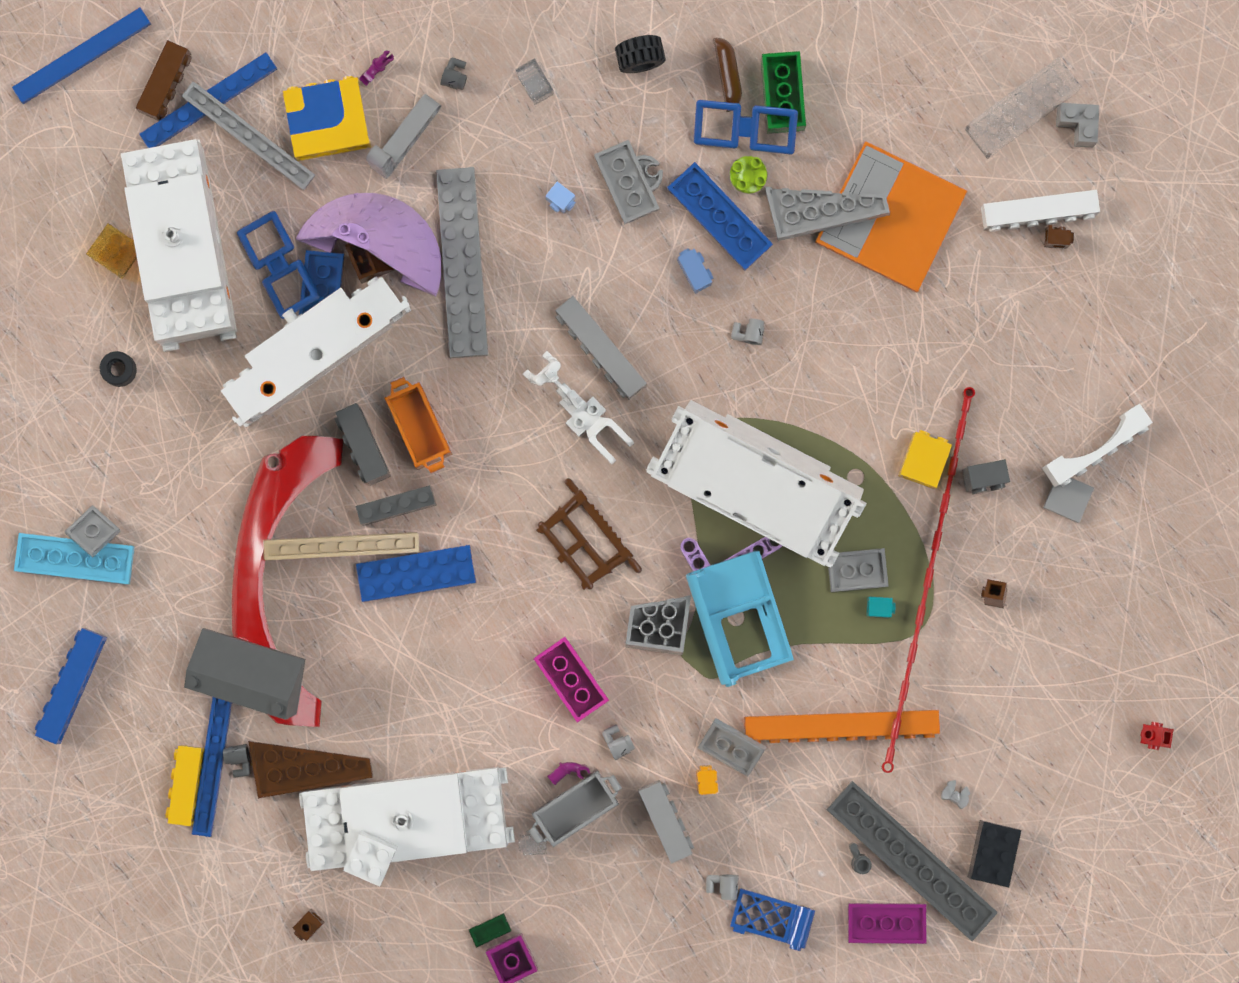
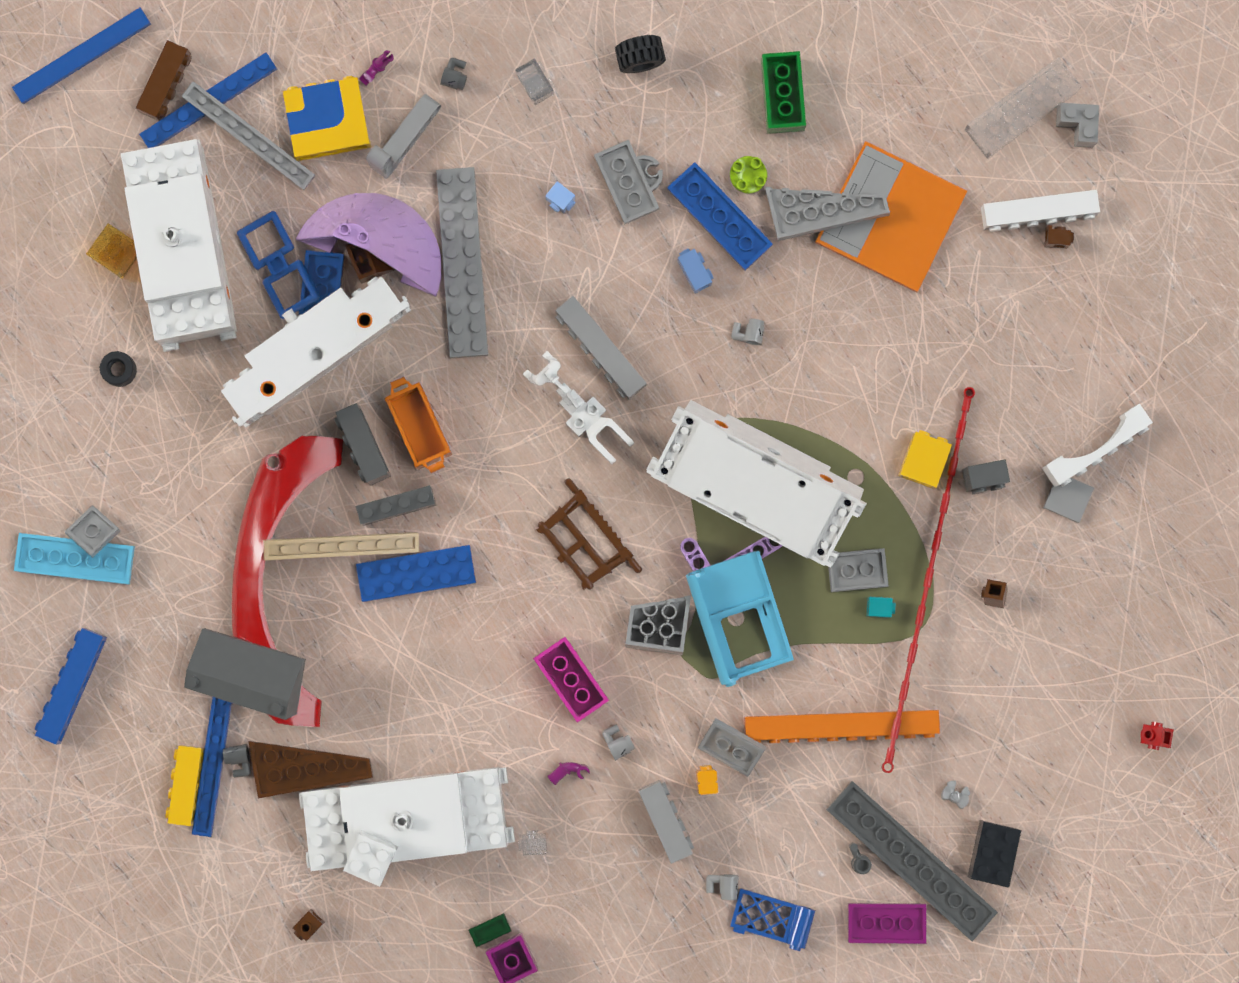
(575, 808): light grey container -> none
(728, 71): reddish brown brick -> none
(745, 126): blue bar -> none

